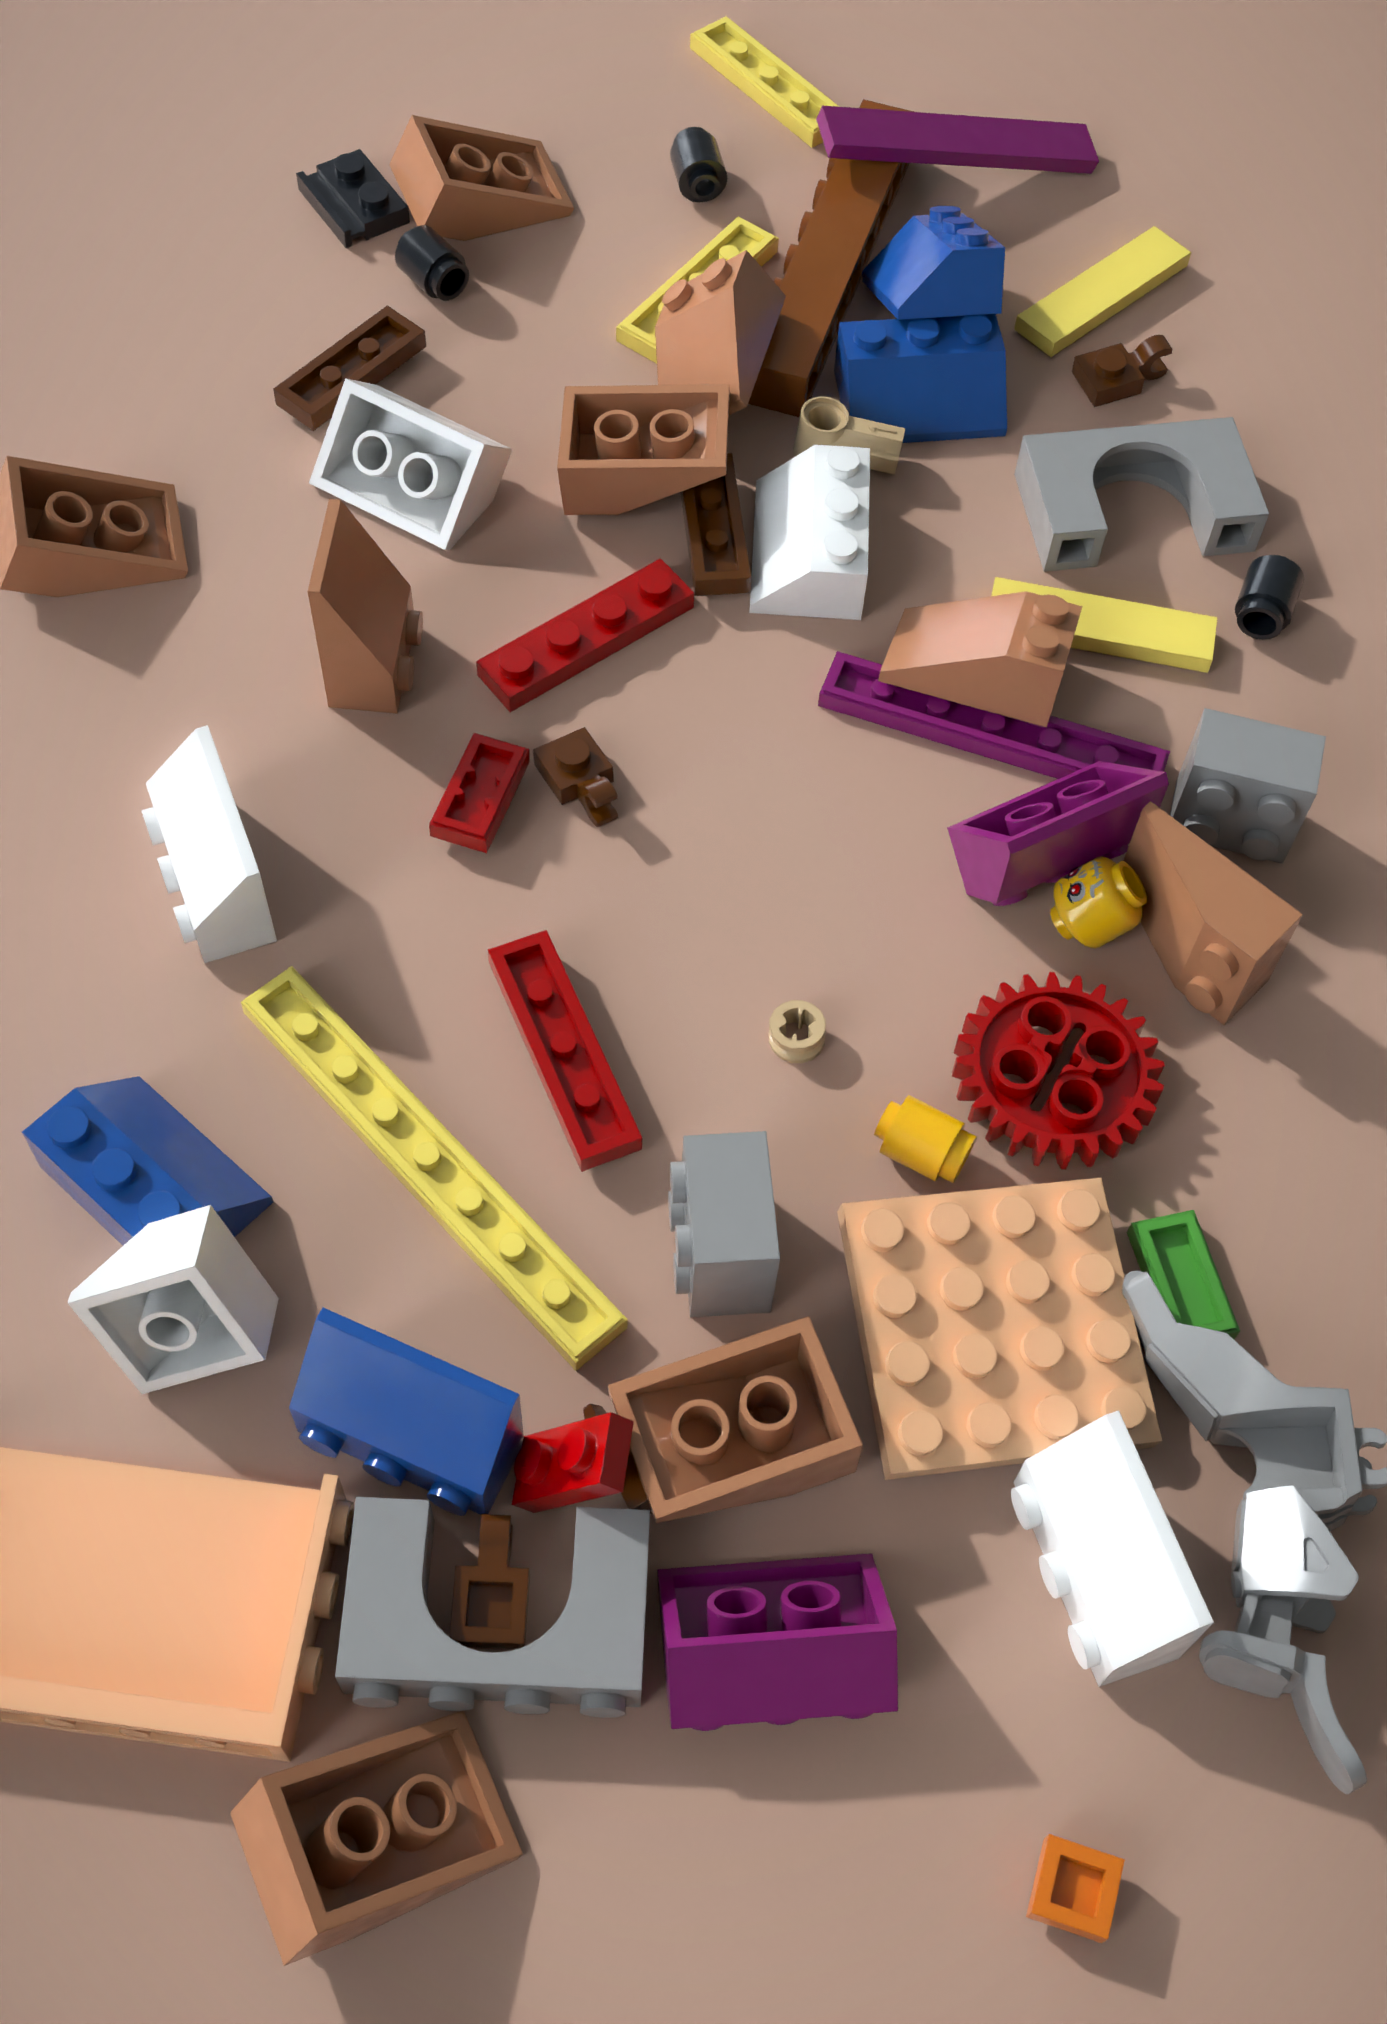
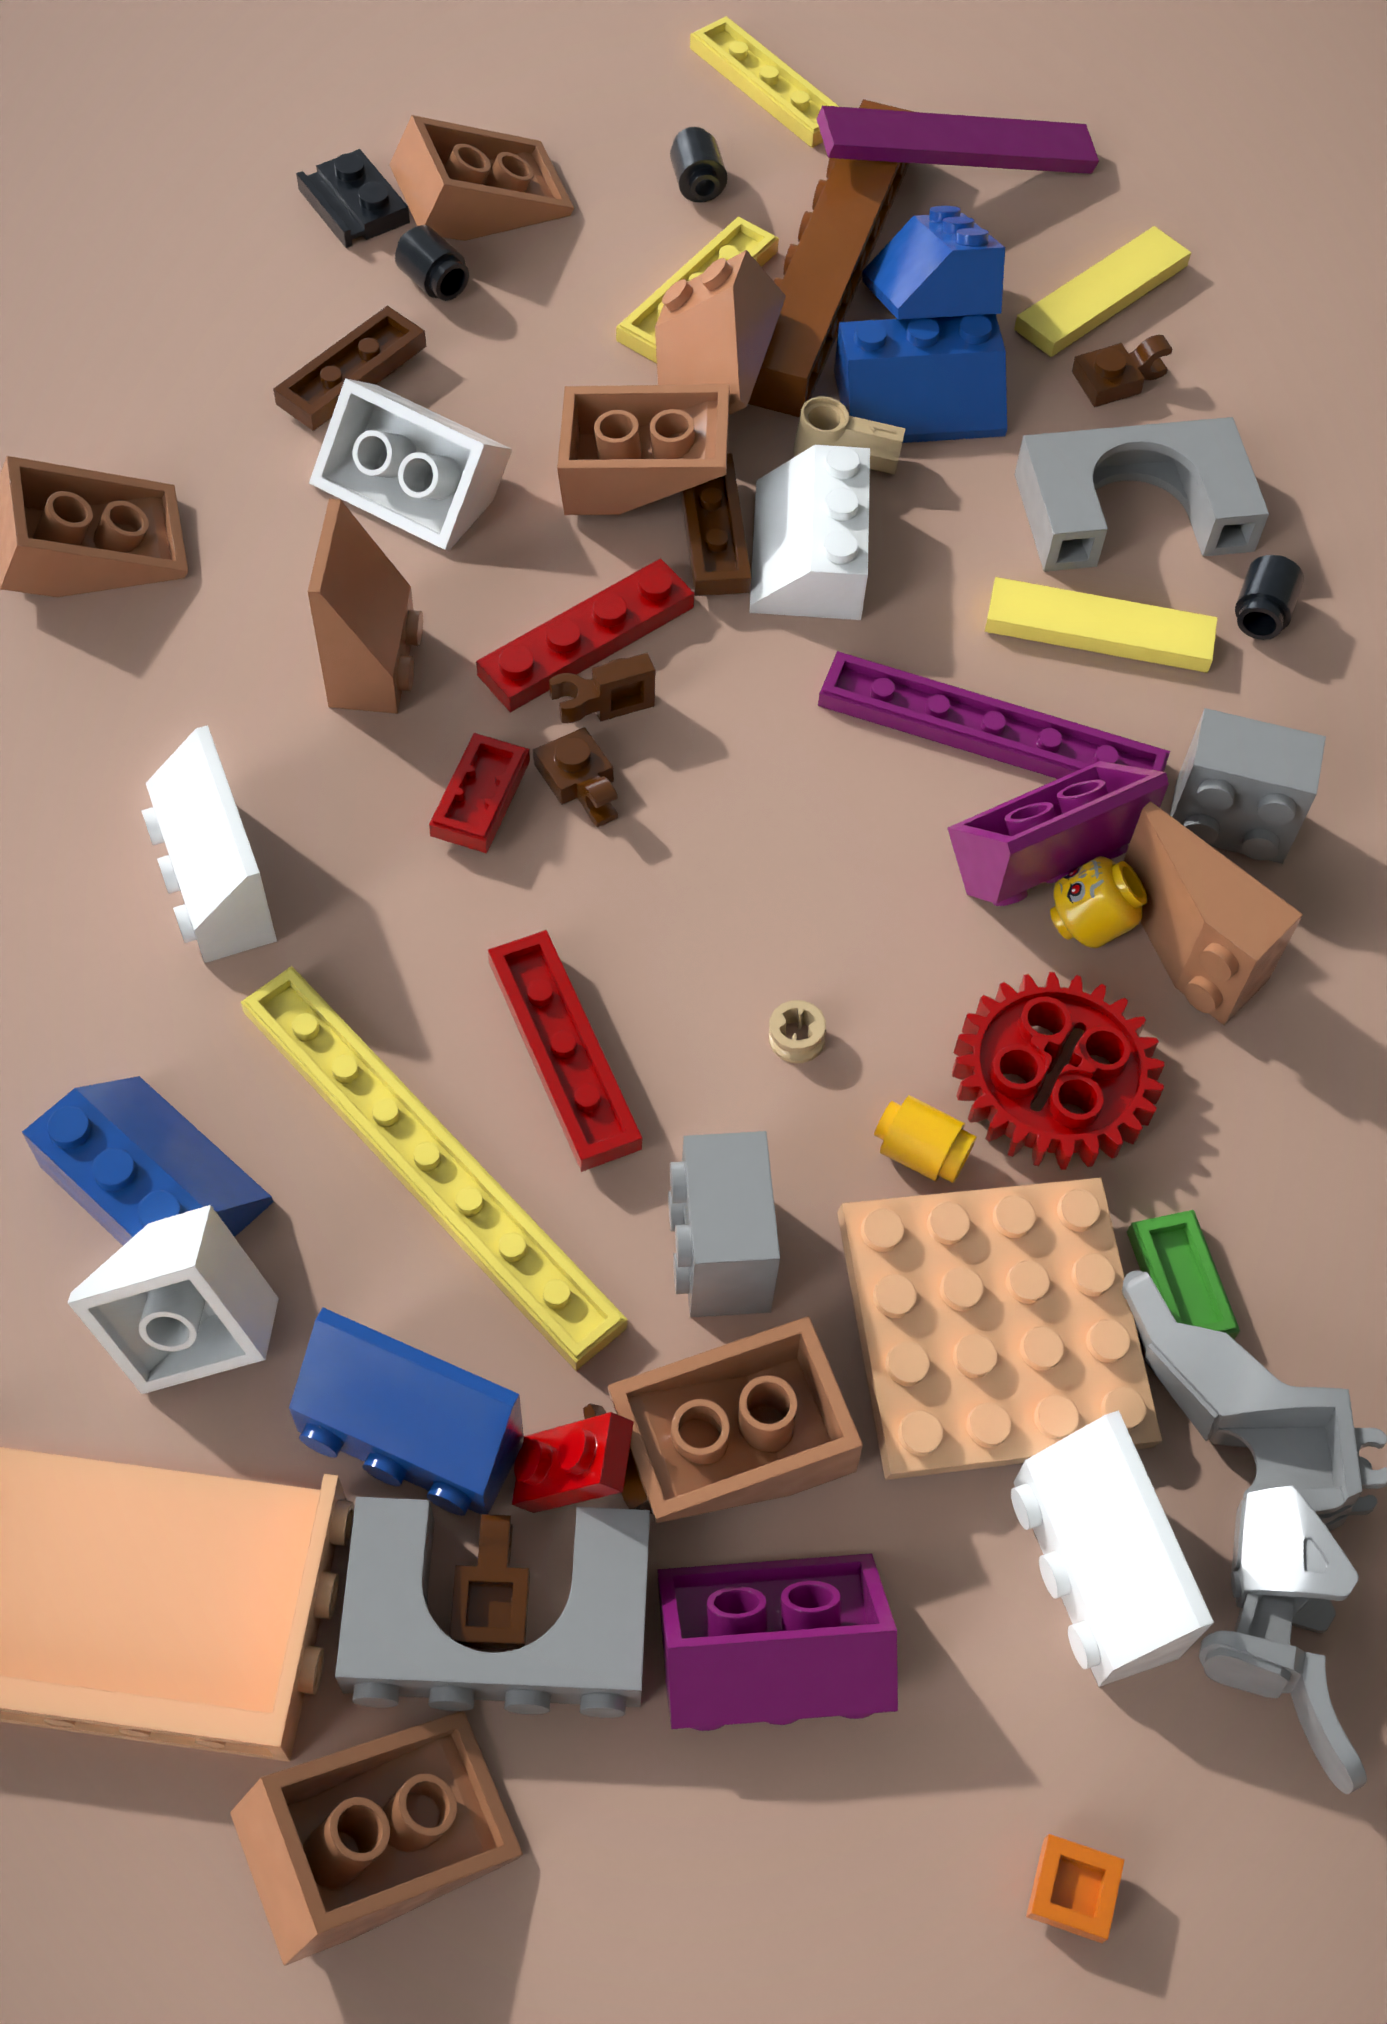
(613, 691): none -> reddish brown plate
(986, 652): nougat slope -> none

